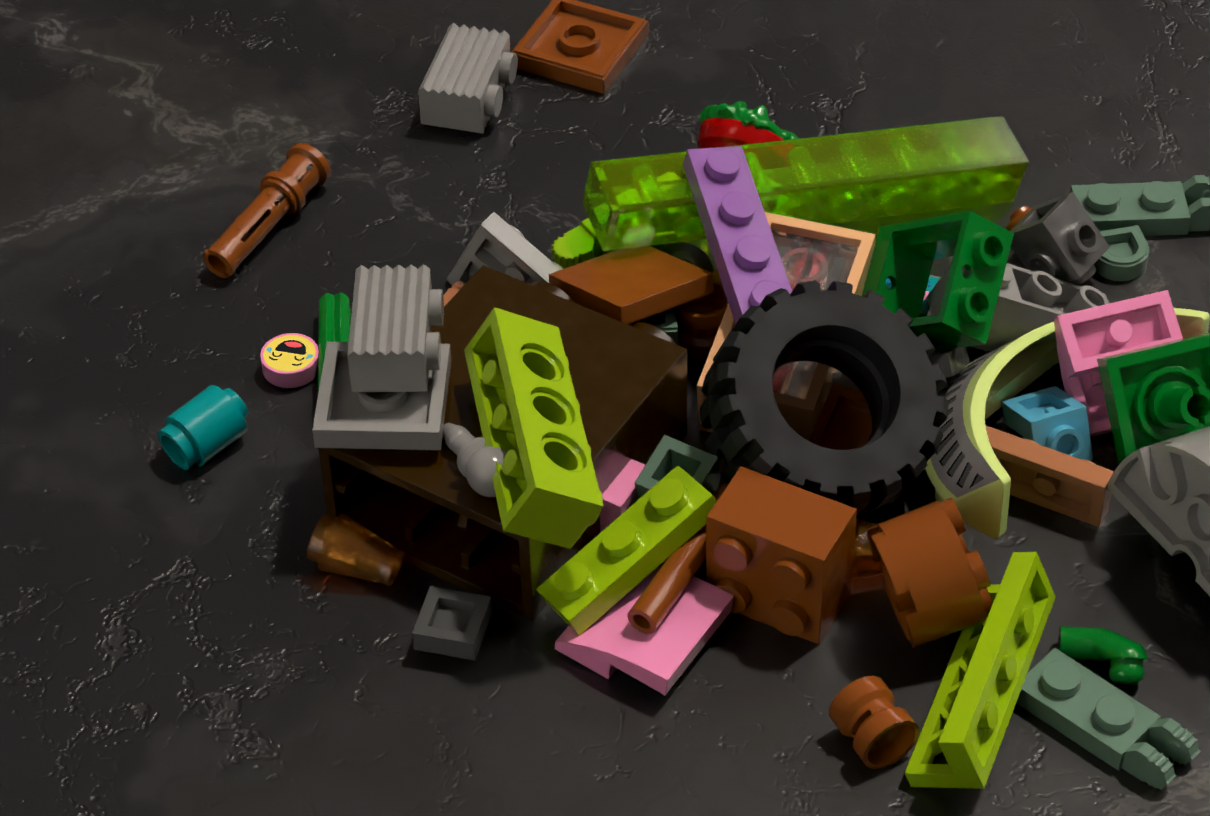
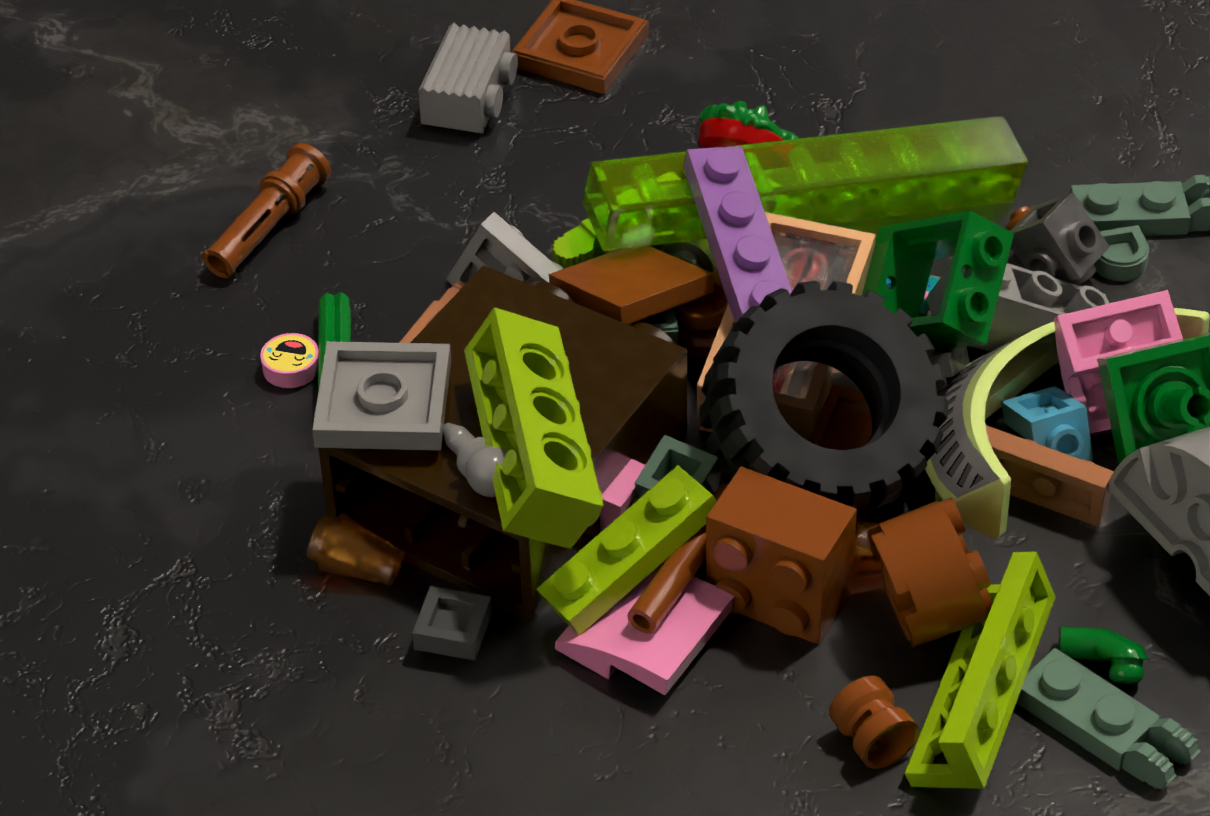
(203, 427): teal brick -> none
(392, 329): light grey brick -> none

